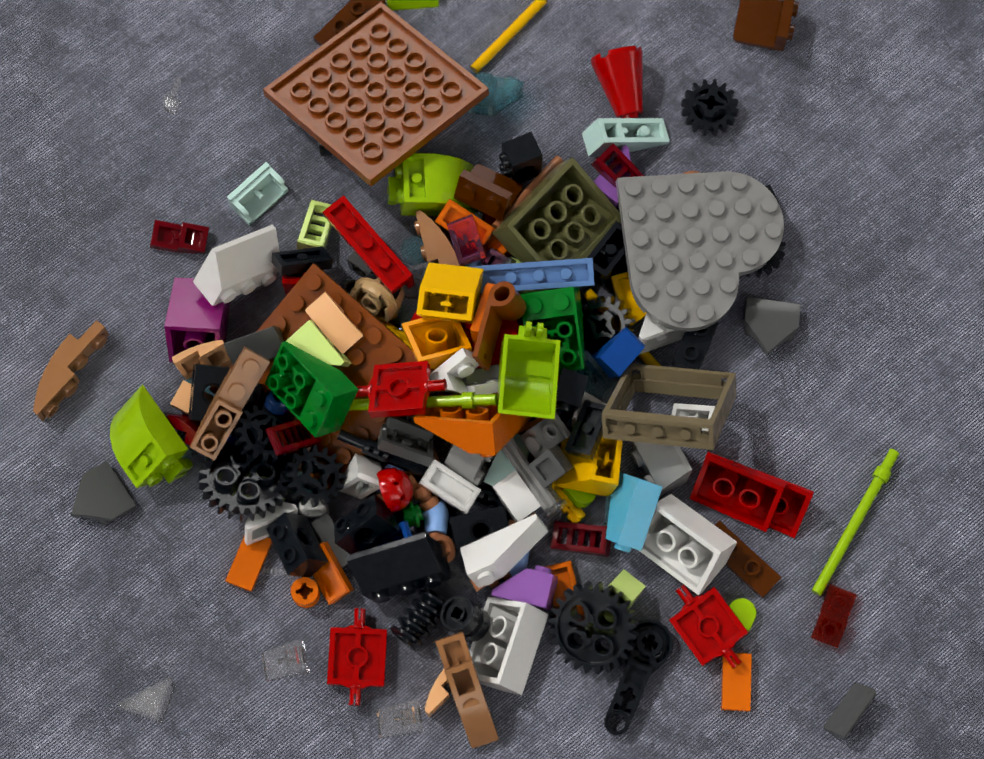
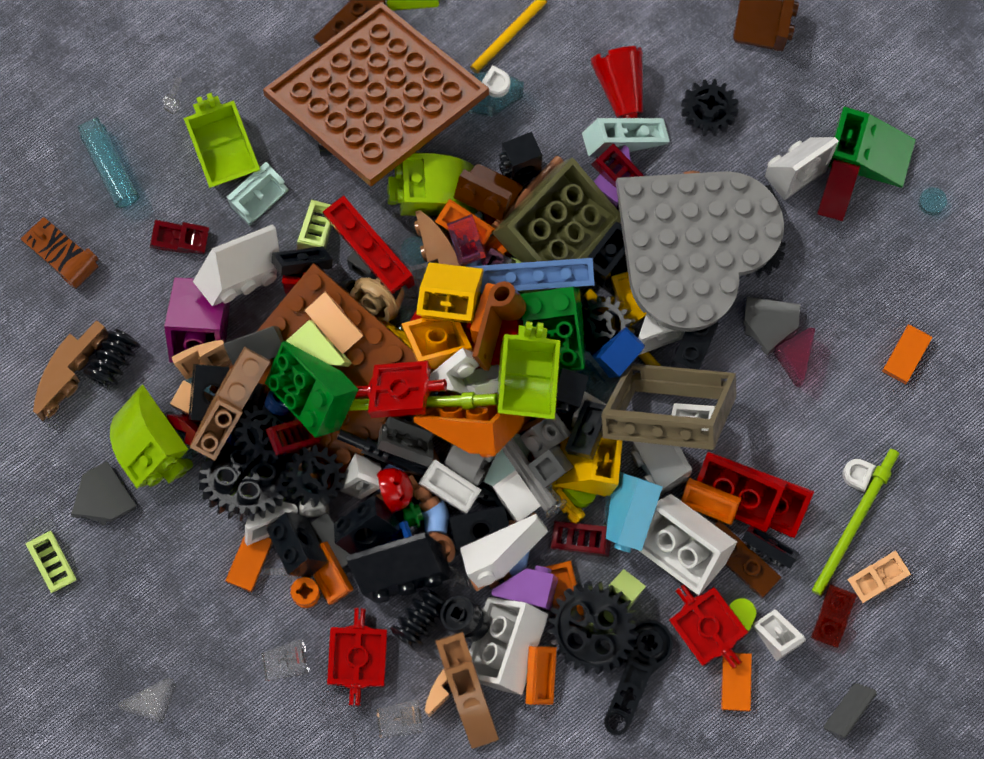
(33, 544): none -> yellowish green slope
(61, 253): none -> dark orange door
(108, 163): none -> clear light blue piece
(111, 358): none -> black piece
(220, 141): none -> lime piece
(497, 82): none -> white tile
(541, 675): none -> orange tile
(711, 501): none -> orange tile
(777, 551): none -> black plate
(778, 634): none -> white slope
(795, 355): none -> clear pink slope
(800, 165): none -> white slope
(838, 190): none -> dark red slope
(858, 474): none -> white tile
(873, 146): none -> green slope
(879, 577): none -> light nougat slope
(907, 354): none -> orange tile
(932, 201): none -> clear light blue tile

